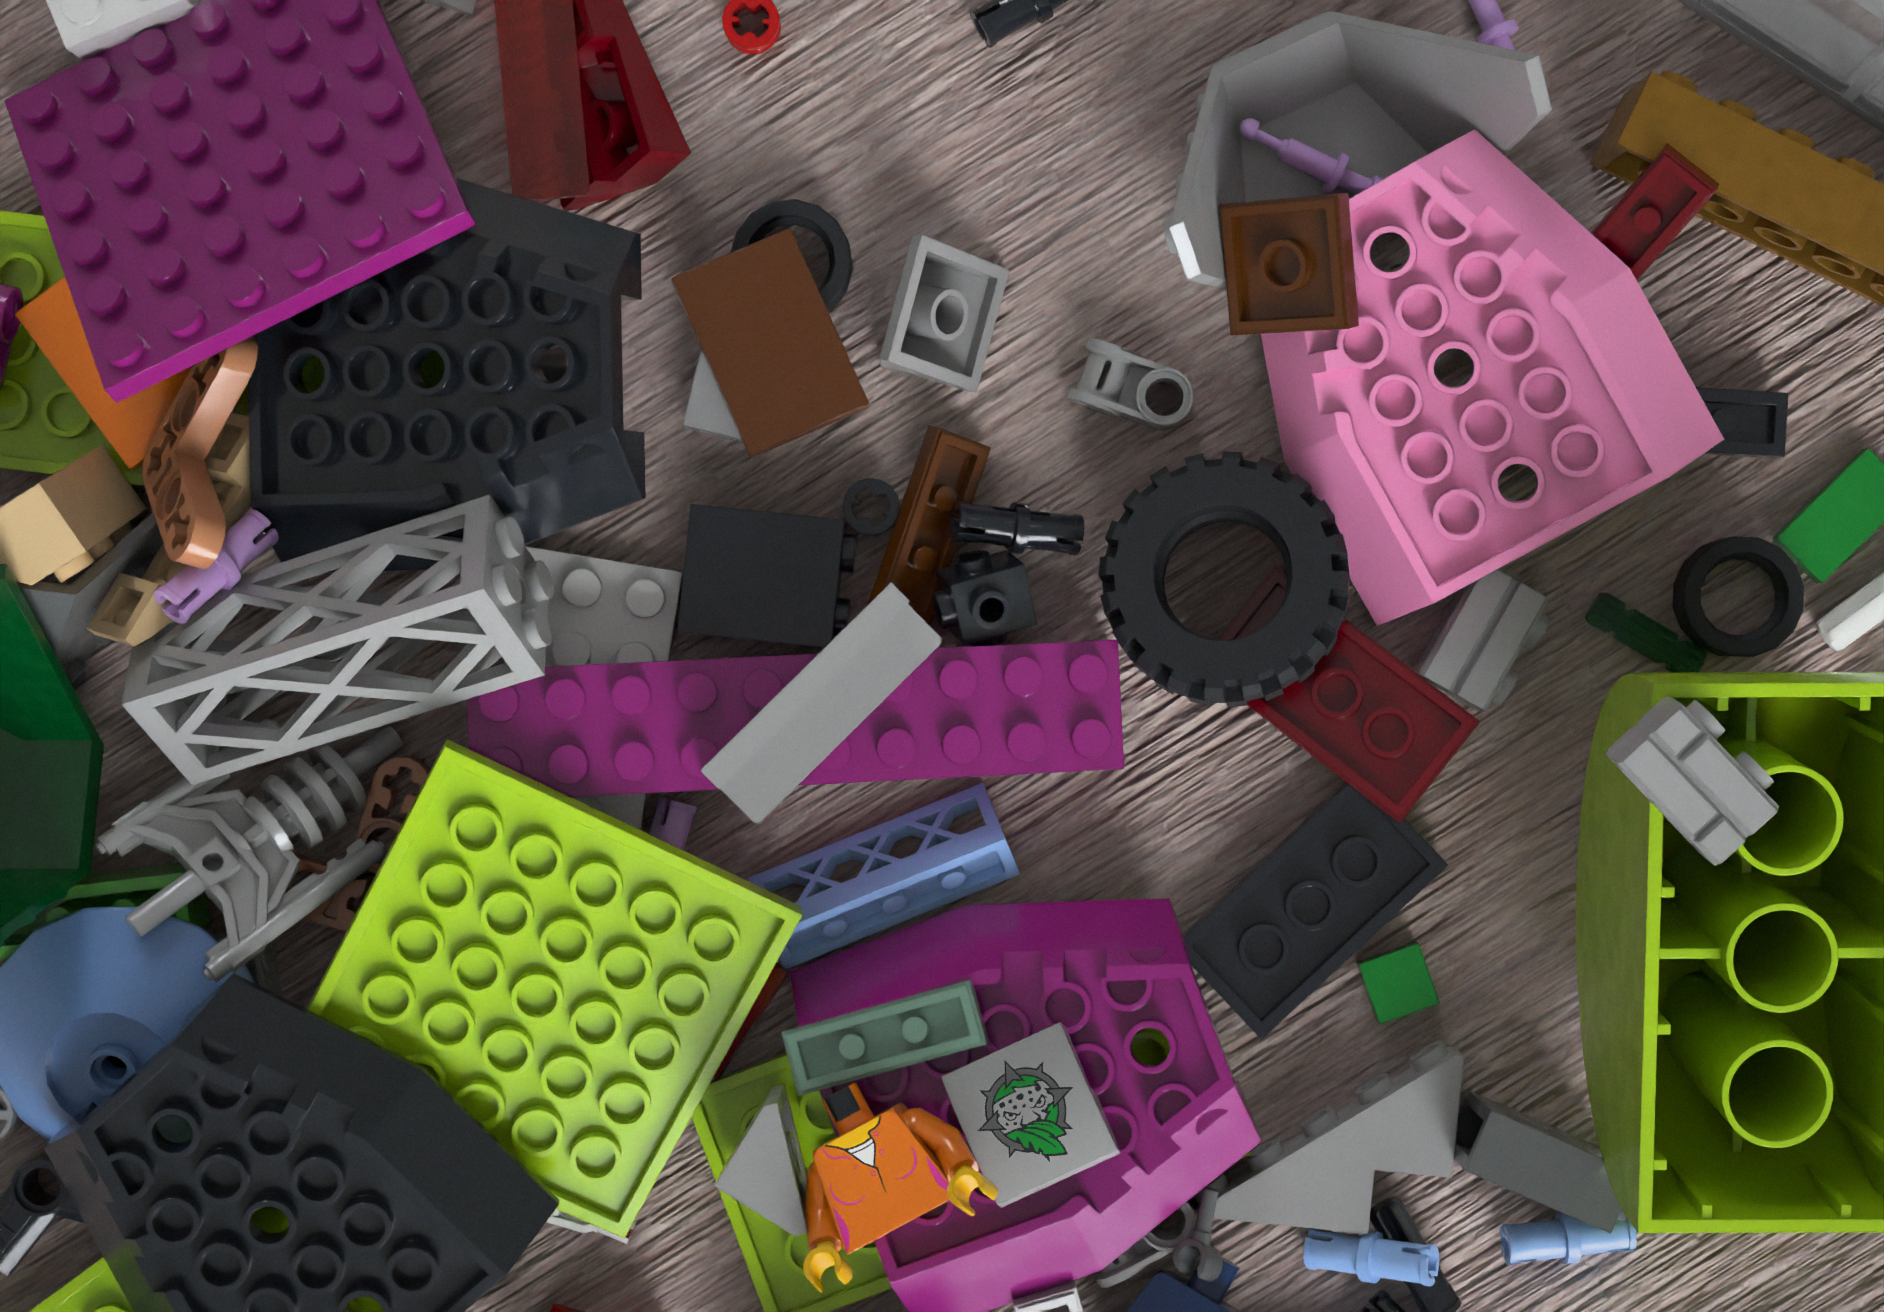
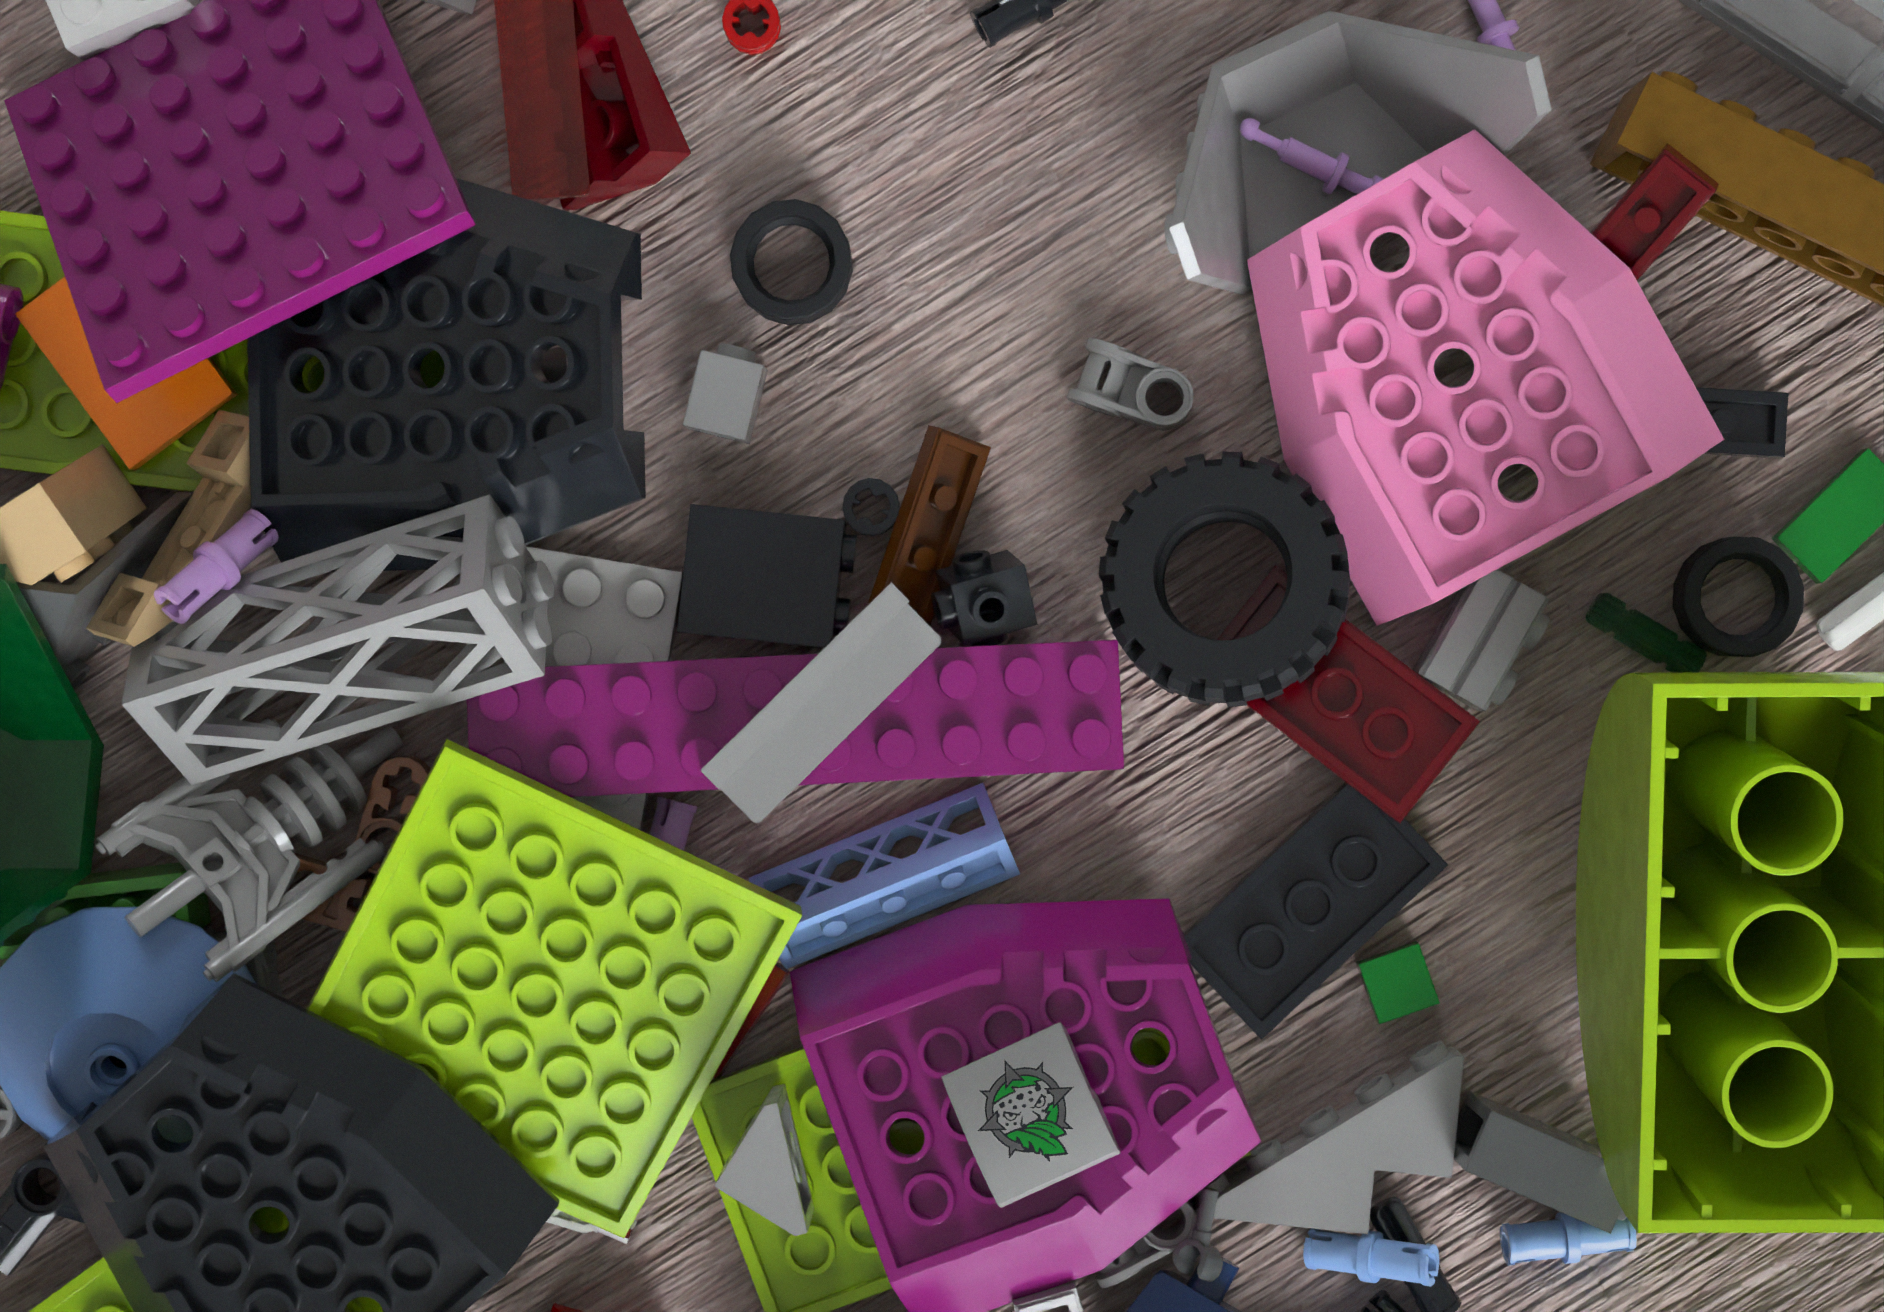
(174, 461): nougat beam -> none
(770, 343): reddish brown tile -> none
(880, 1178): orange torso -> none
(885, 1037): sand green tile -> none
(943, 315): light grey slope -> none
(1017, 528): black pin -> none
(1289, 264): reddish brown tile -> none
(1694, 779): light grey brick -> none

